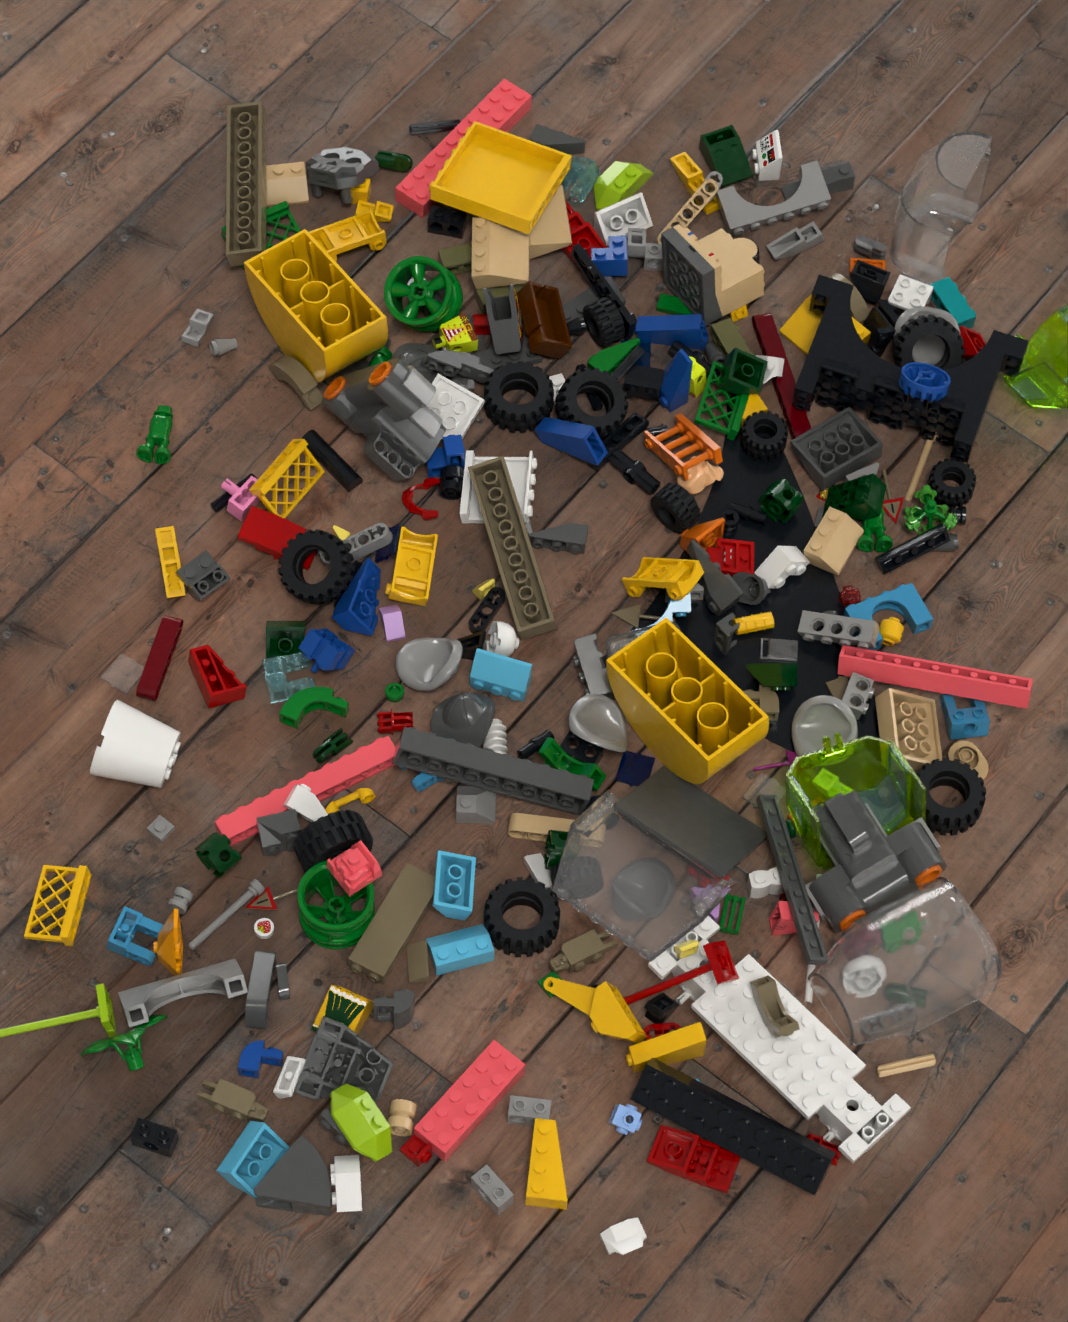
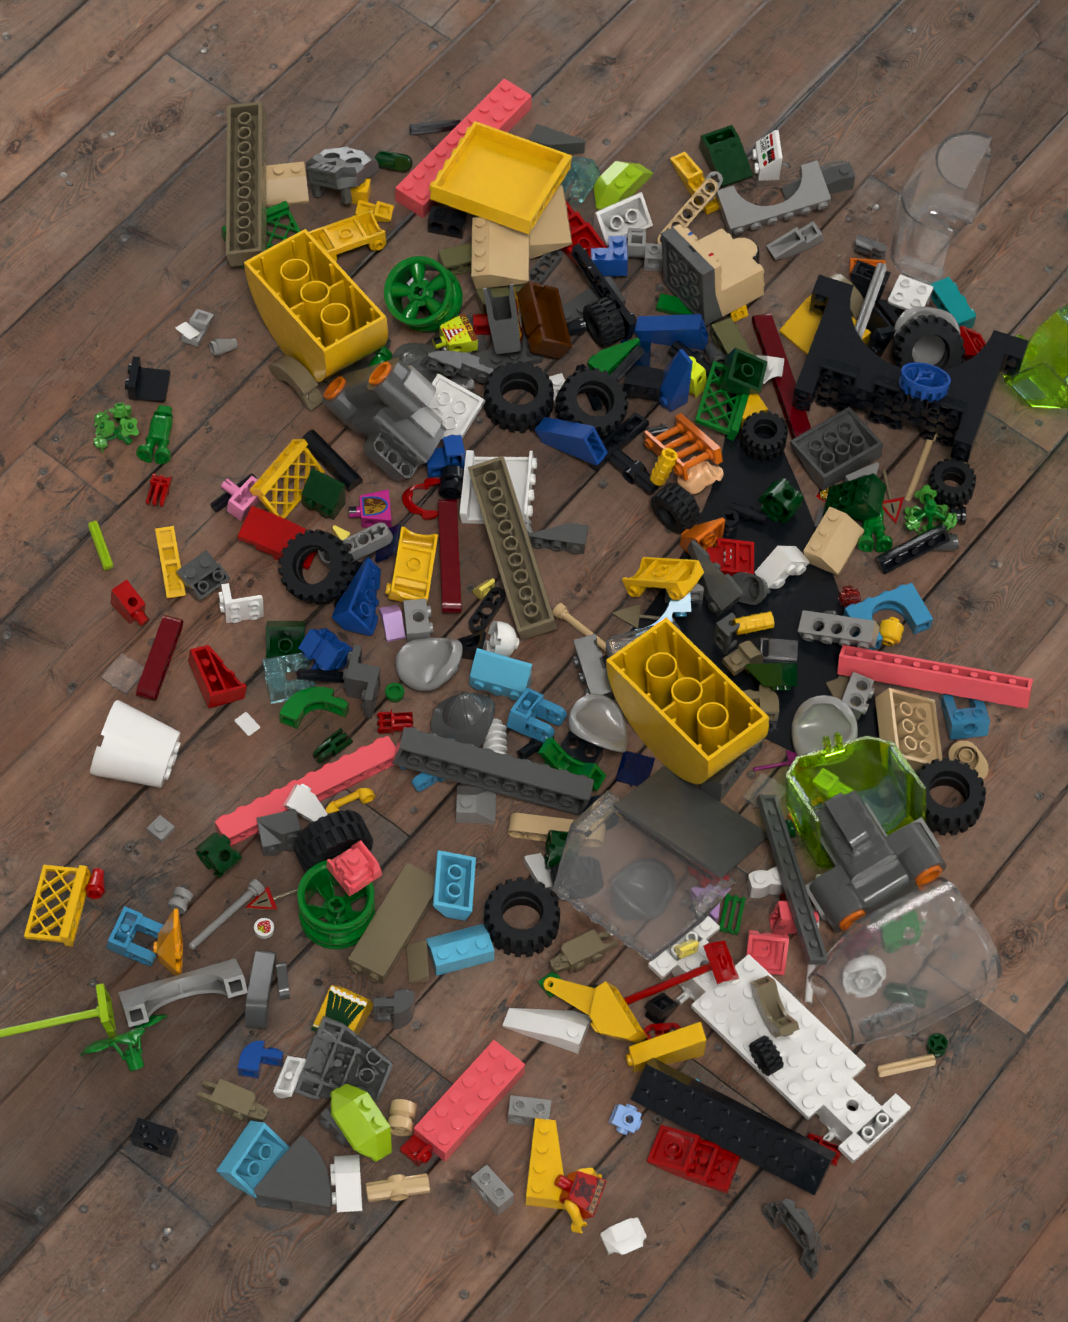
(95, 886): none -> red cone
(100, 545): none -> lime axle
(121, 415): none -> bright green plant
(129, 603): none -> red torso
(146, 383): none -> black bracket
(159, 489): none -> red arm
(187, 330): none -> white sticker
(241, 608): none -> white bracket
(247, 723): none -> white sticker
(320, 675): none -> black axle
(323, 494): none -> dark green slope
(361, 681): none -> dark grey bracket
(373, 509): none -> torso
(397, 1187): none -> tan piece
(413, 611): none -> light grey brick
(449, 556): none -> dark red beam
(532, 705): none -> dark azure brick
(545, 260): none -> dark grey beam
(556, 1027): none -> white wedge
(561, 612): none -> tan piece
(580, 1195): none -> torso
(663, 466): none -> yellow axle
(722, 781): none -> dark grey wedge
(745, 654): none -> dark tan brick
(766, 1055): none -> black tyre
(768, 950): none -> coral brick
(801, 1228): none -> dark grey wedge
(870, 298): none -> light grey axle
(937, 1040): none -> dark green wheel

